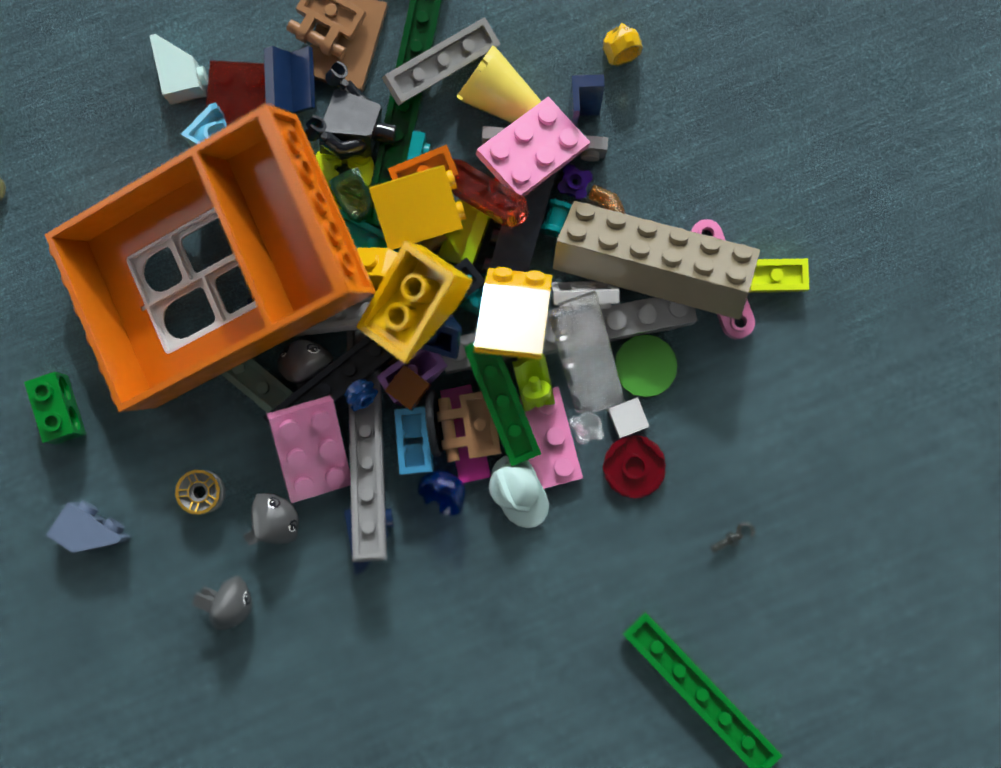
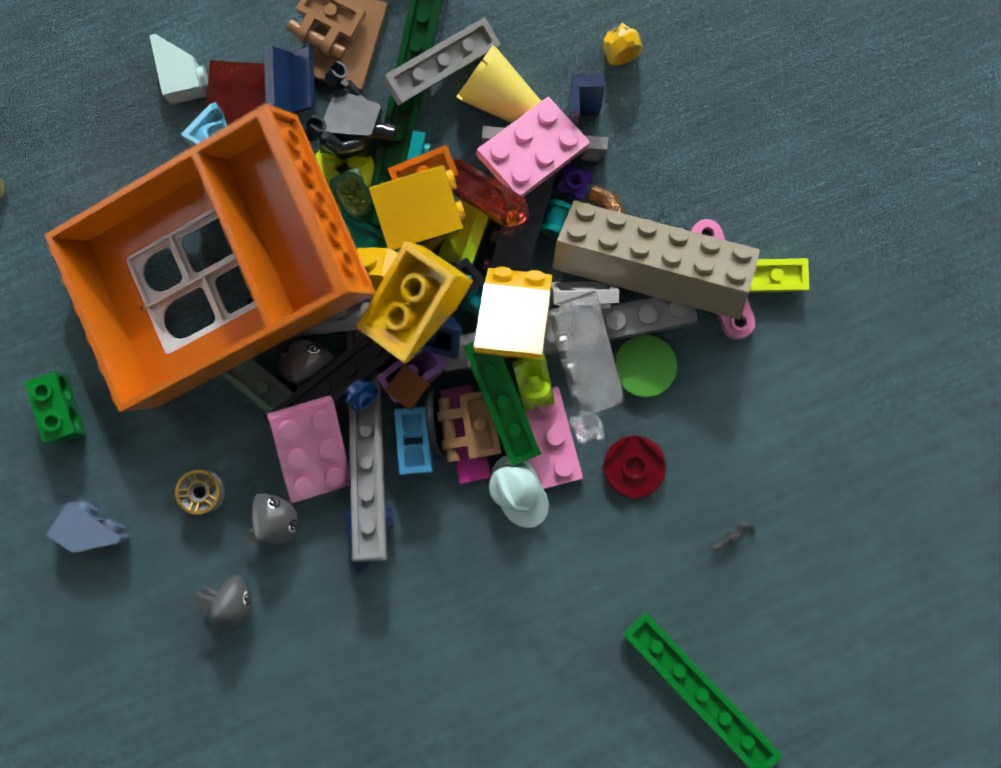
(445, 490): clear blue hair -> none
(628, 417): white tile -> none

